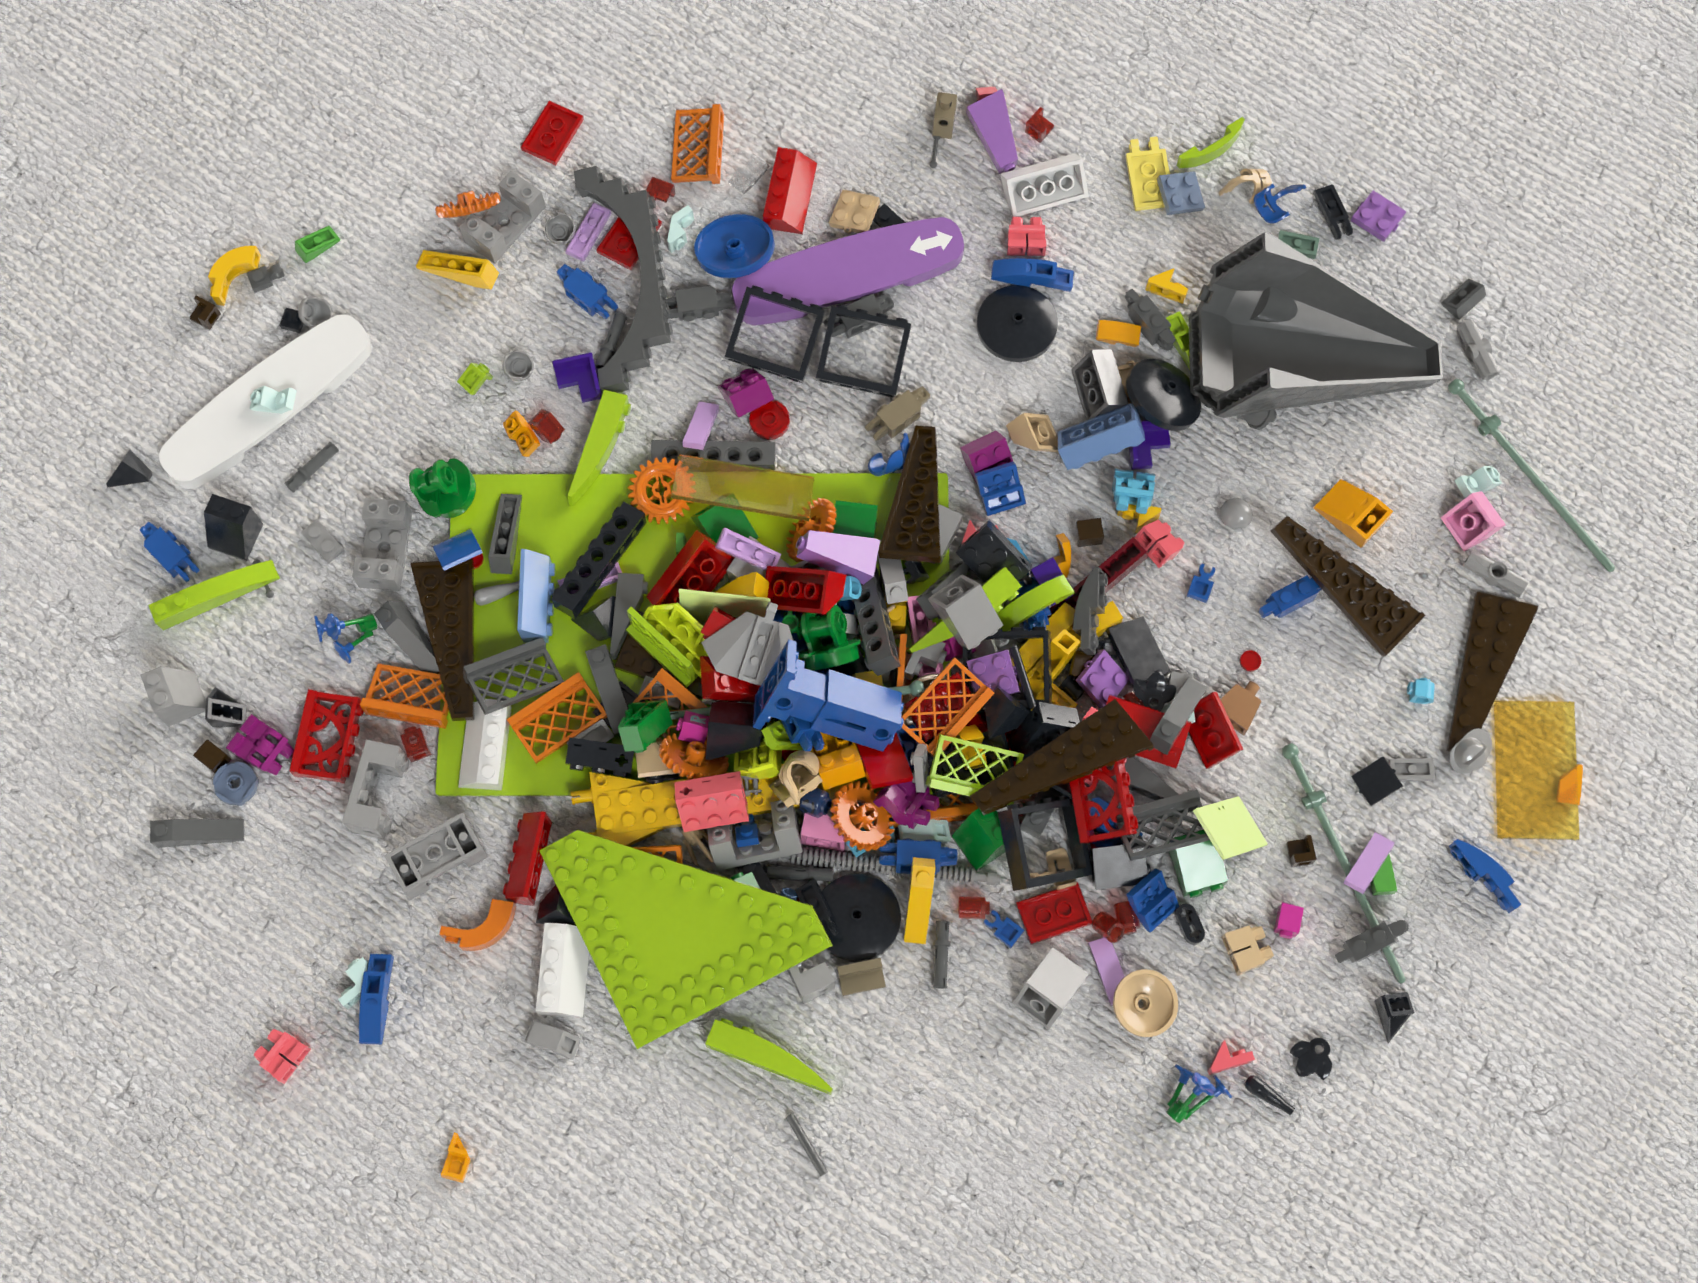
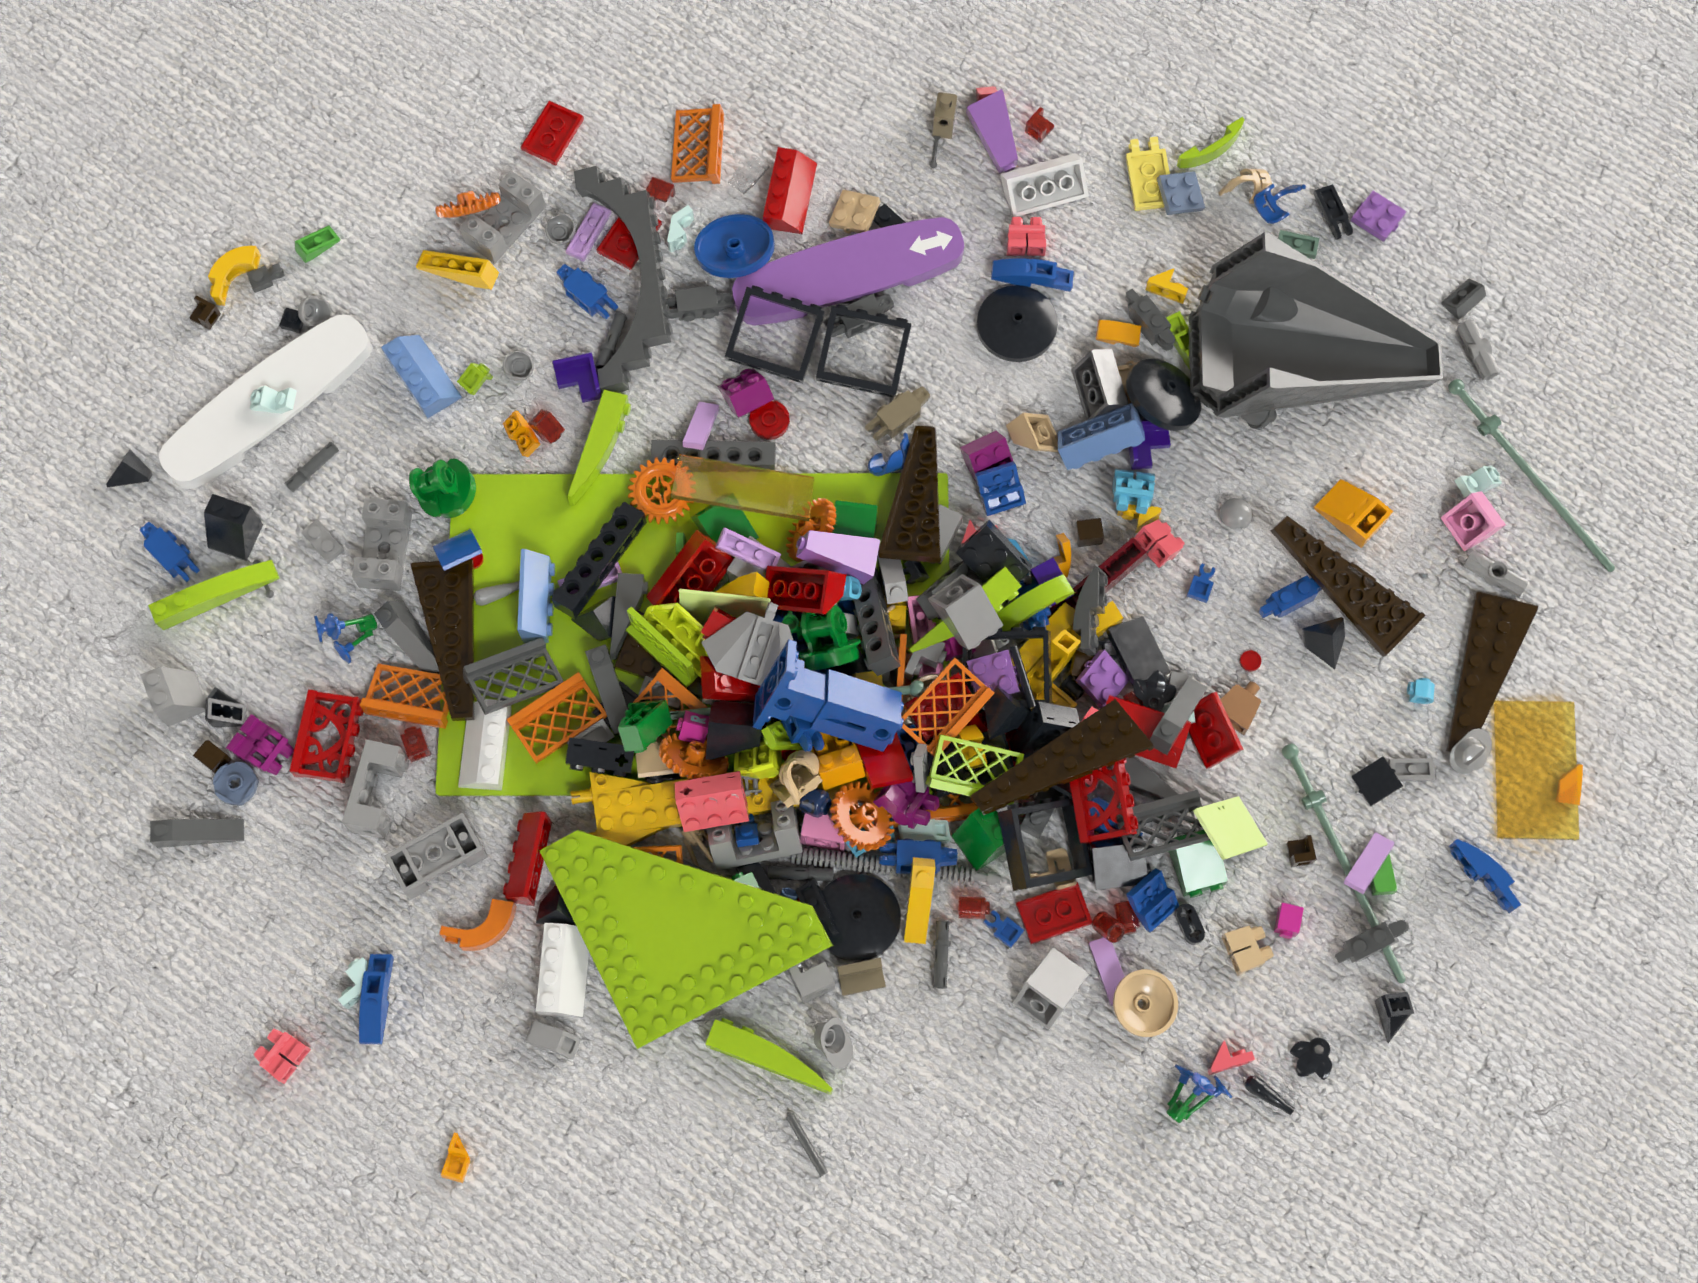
(421, 374): none -> medium blue slope
(505, 534): dark grey slope -> none
(834, 1042): none -> light grey piece
(1325, 640): none -> black slope

